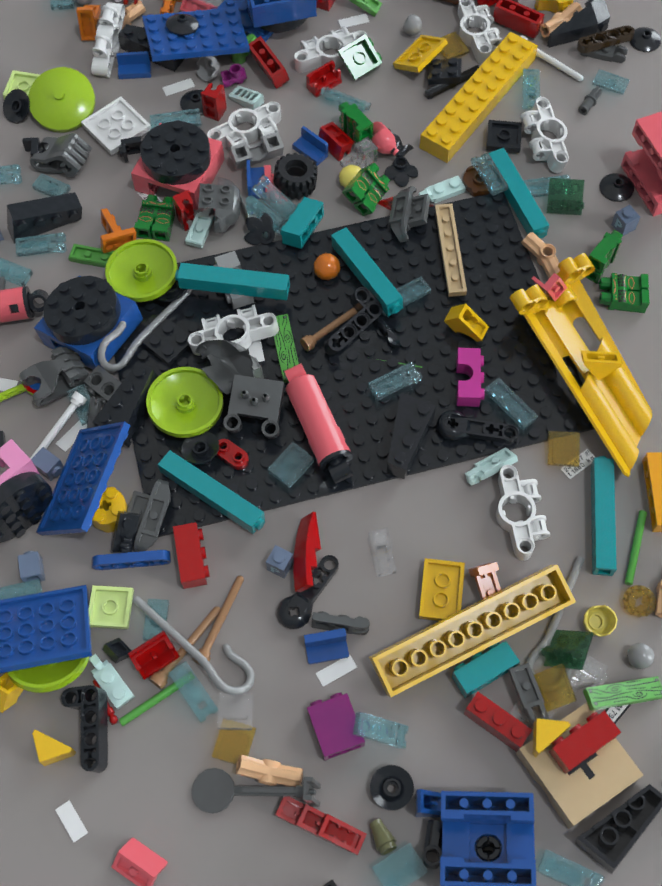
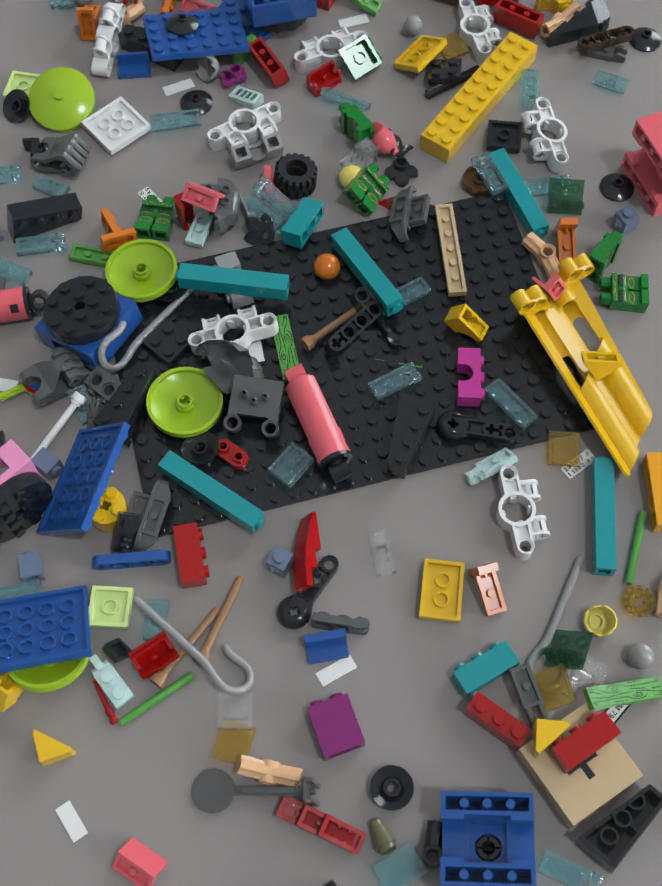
(69, 438): white sticker -> none
(88, 728): black beam -> none
(129, 147): black bracket -> none
(177, 159): black piece -> none
(192, 691): clear light blue plate -> none
(201, 196): none -> coral panel
(214, 102): red hinge -> none
(253, 177): blue panel -> none
(311, 146): blue panel -> none
(337, 140): red hinge -> none
(380, 730): clear light blue plate -> none
(427, 803): blue slope -> none
(444, 189): light aqua hinge -> none
(471, 630): yellow brick -> none
(557, 64): white piece -> none
(566, 238): none -> orange bracket
(590, 100): dark grey axle -> none

